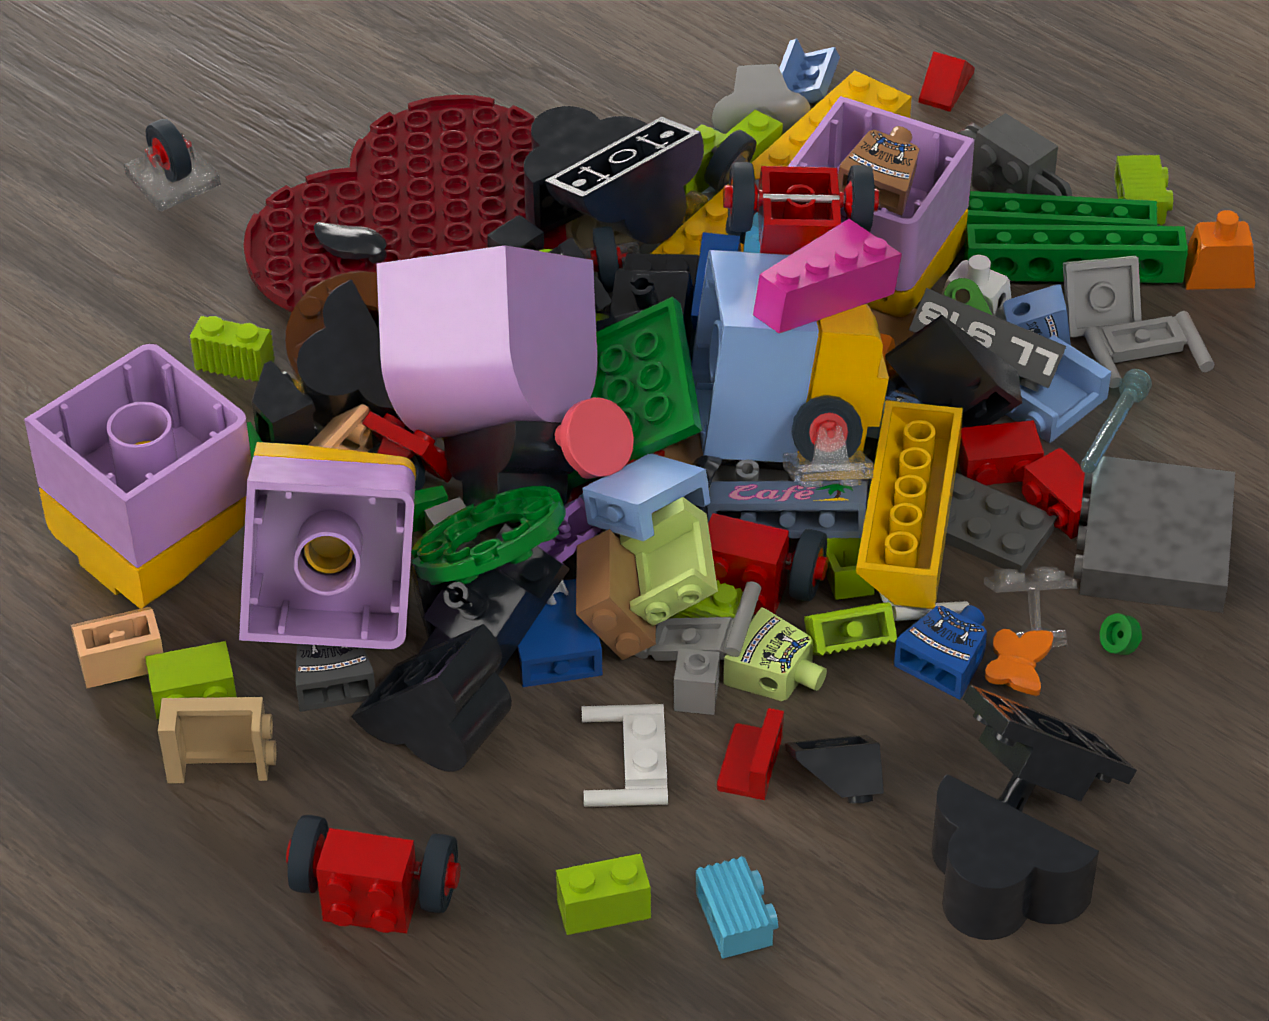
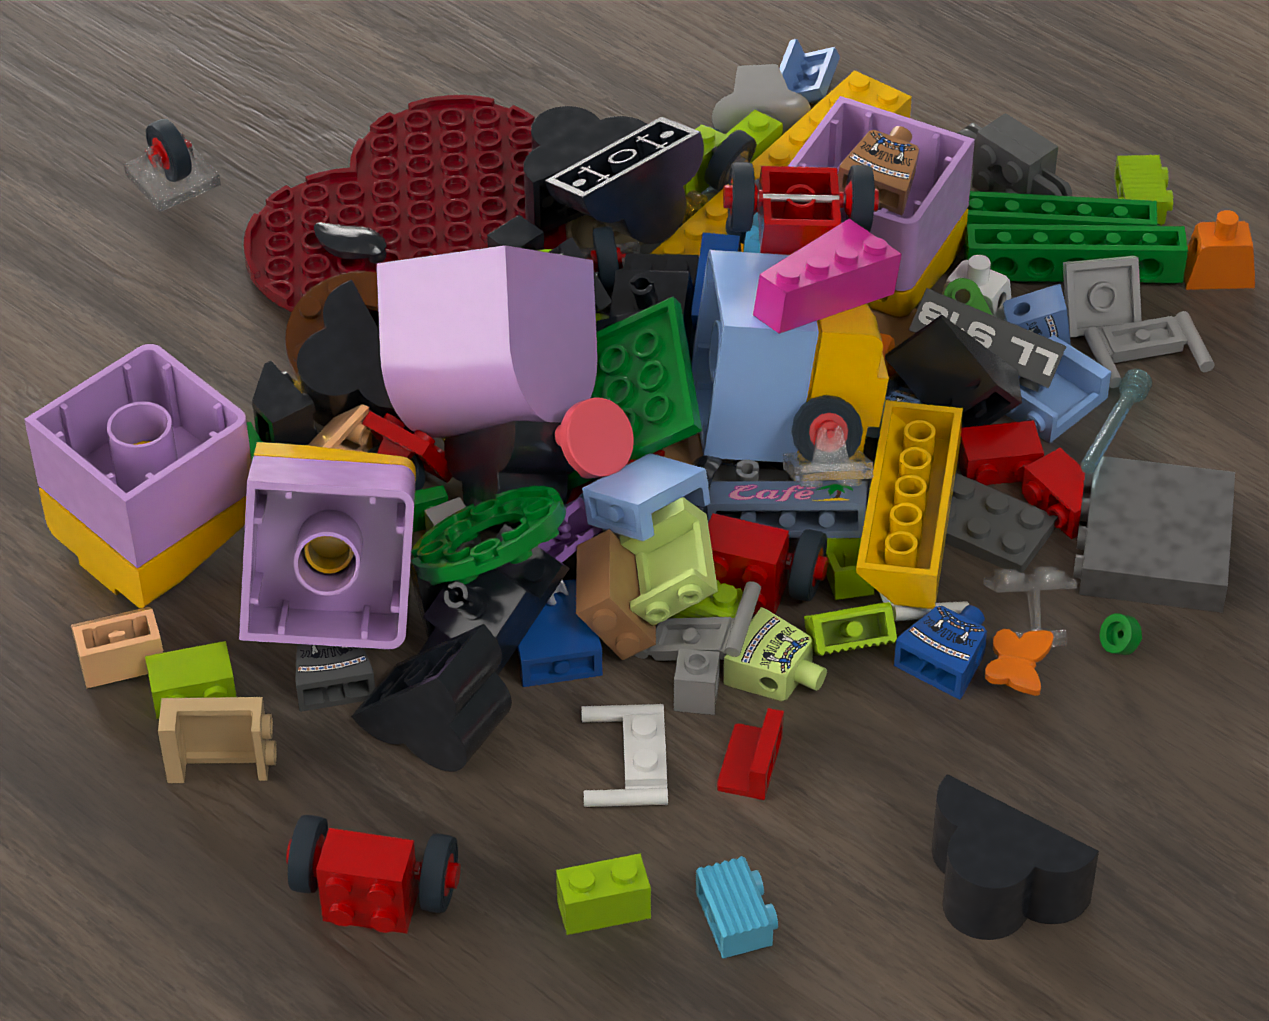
(231, 347): lime brick -> none
(844, 764): black slope -> none
(945, 81): red slope -> none
(1043, 749): black brick -> none

